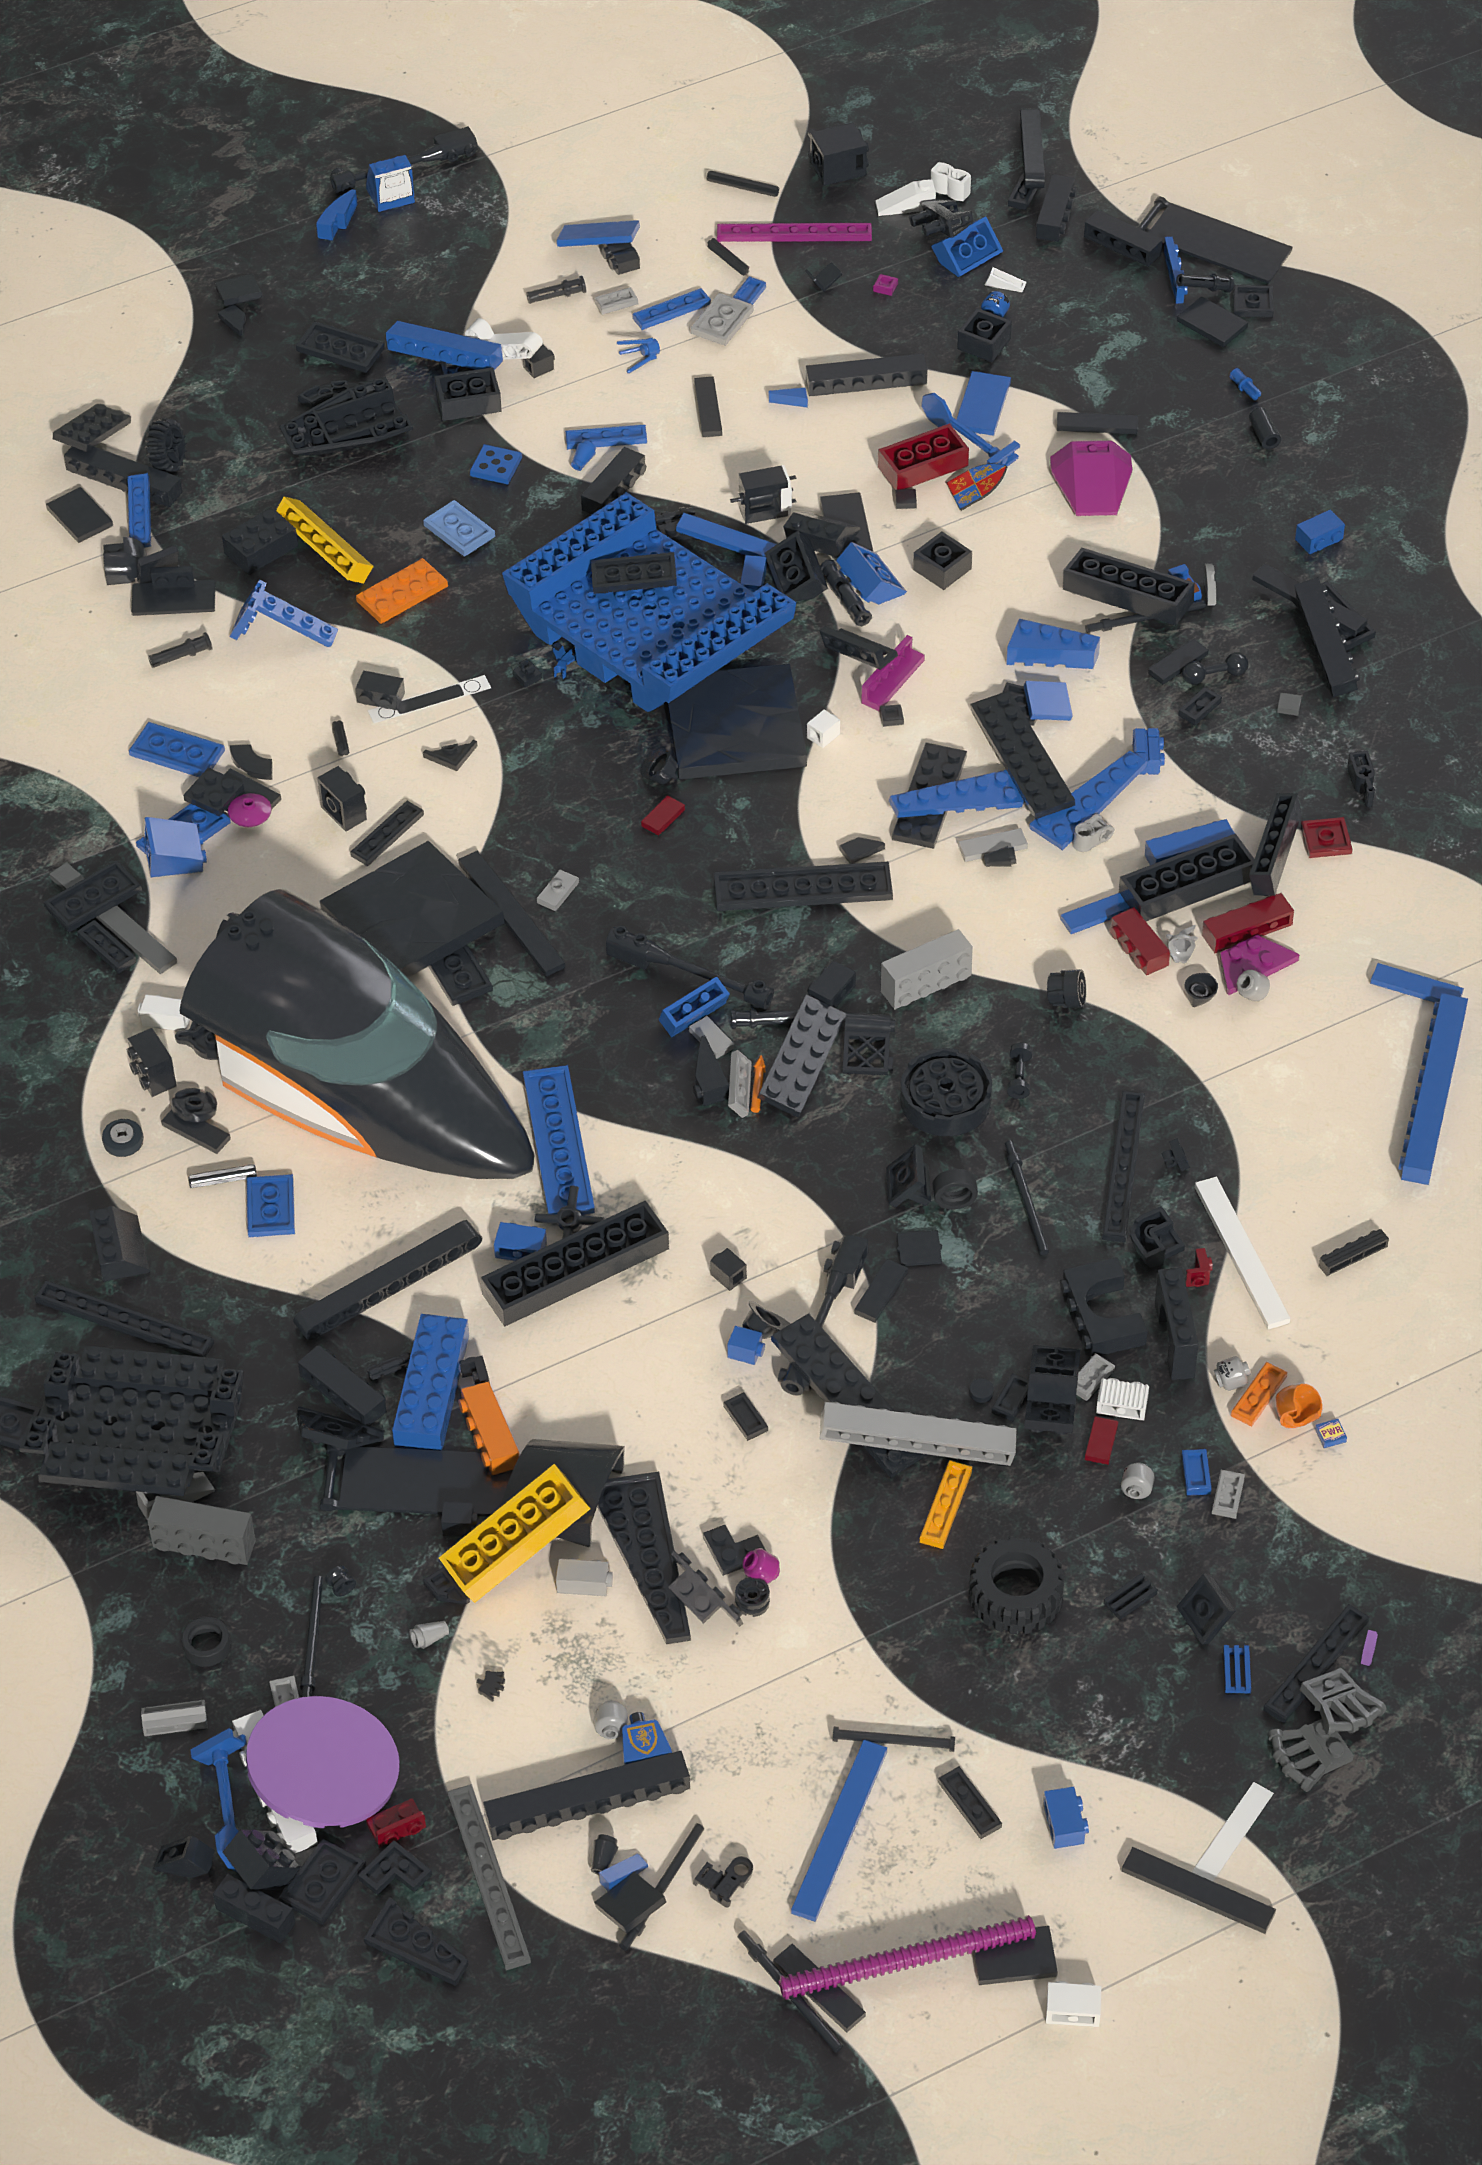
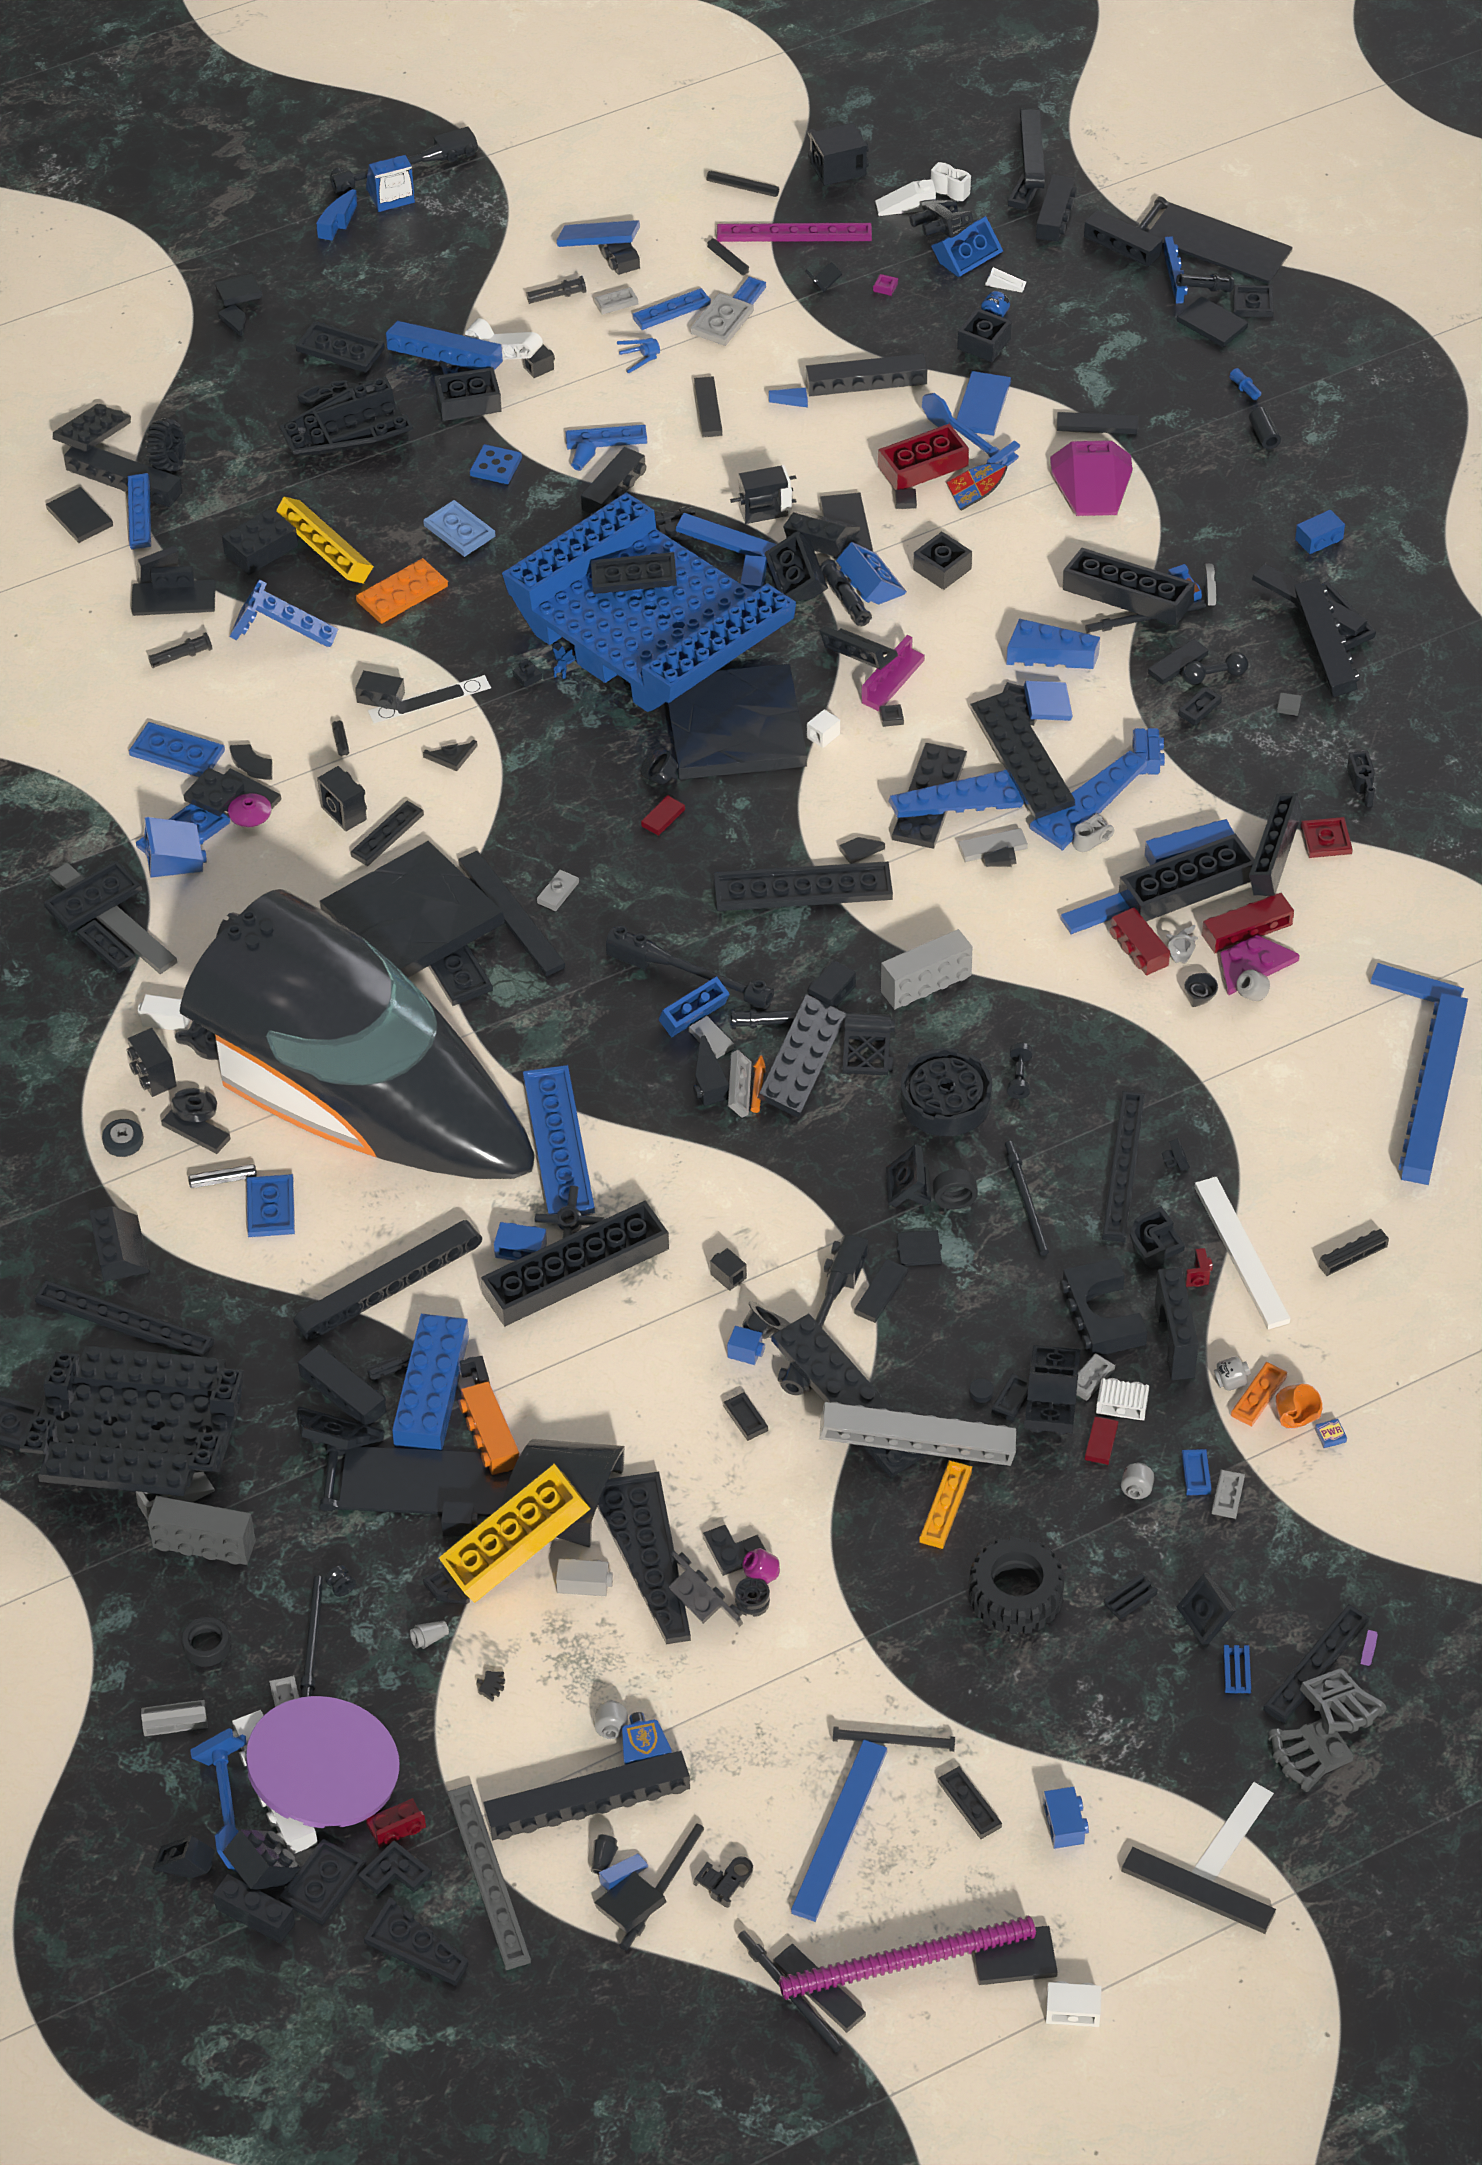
(122, 560): black brick -> none
(1067, 988): black piece -> none

